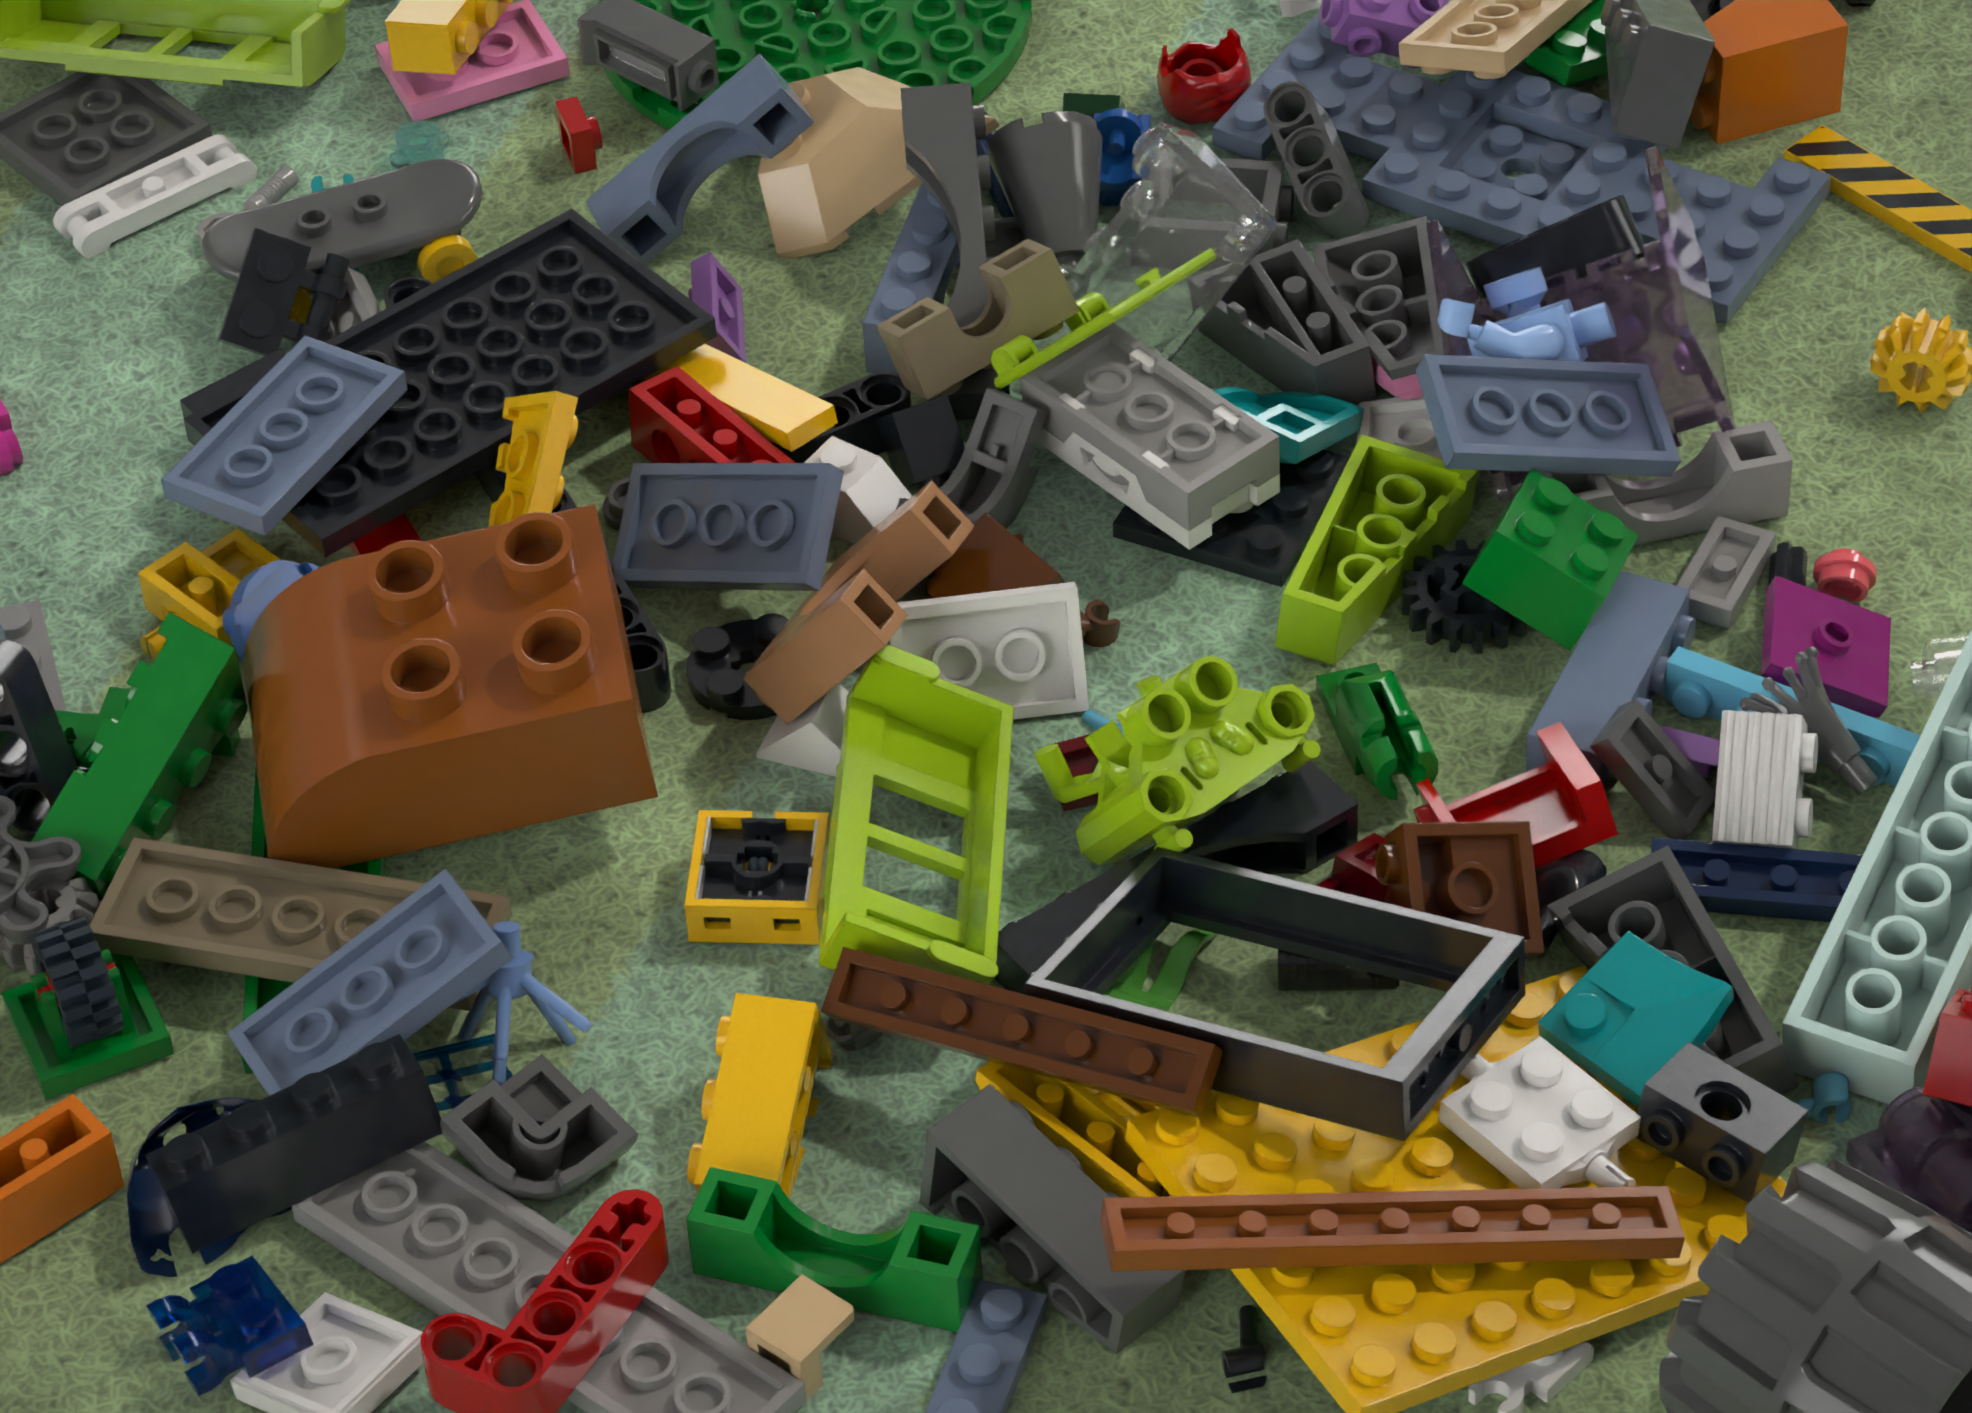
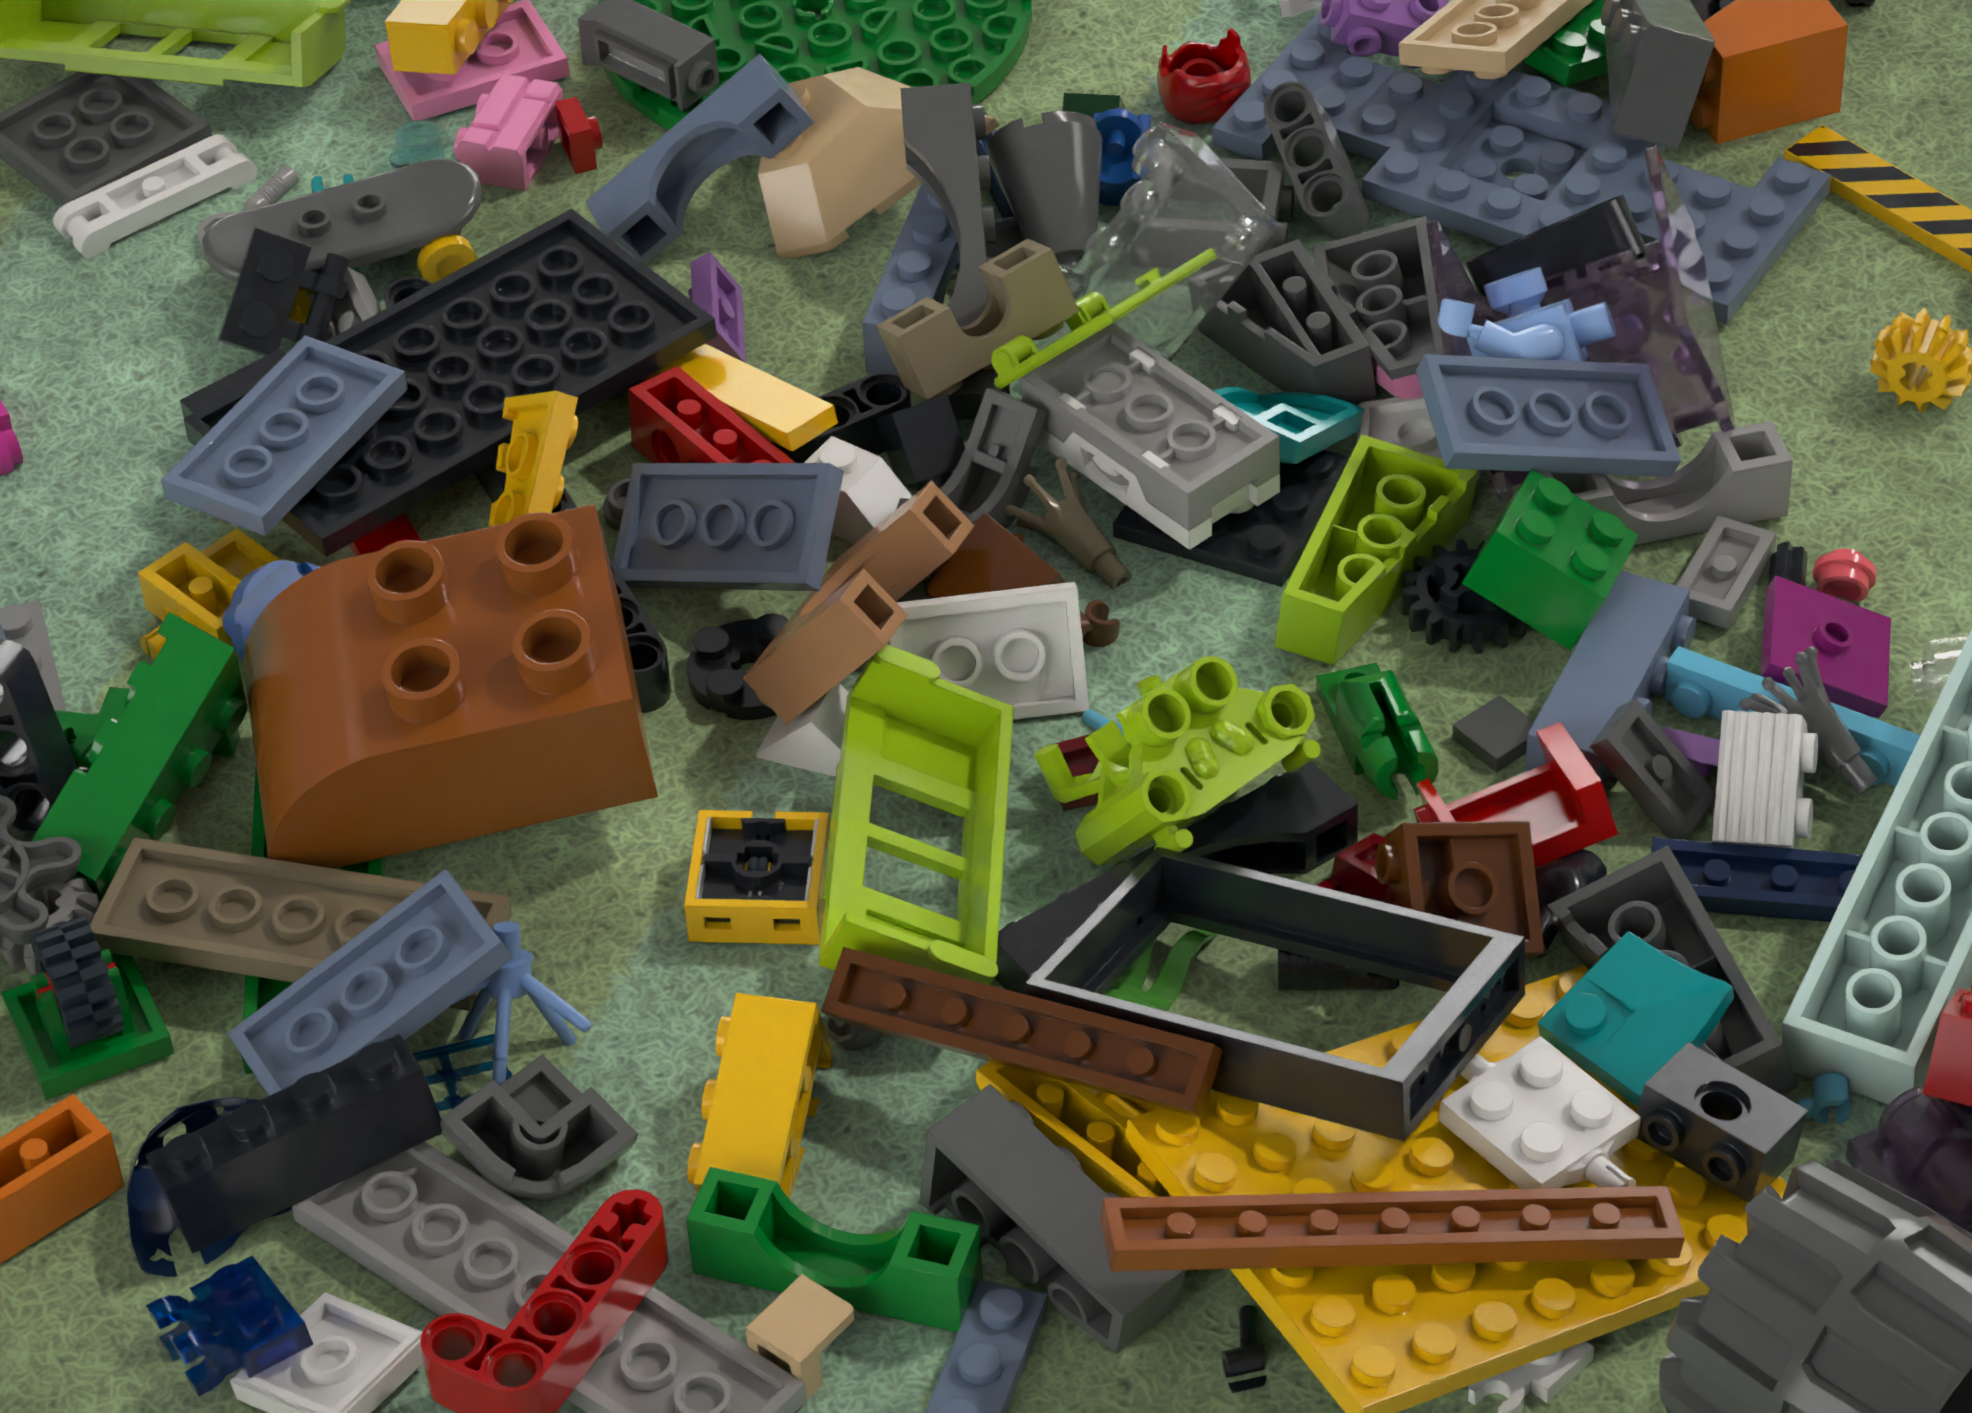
(511, 131): none -> bright pink brick
(1072, 527): none -> dark tan piece
(1494, 733): none -> dark grey tile

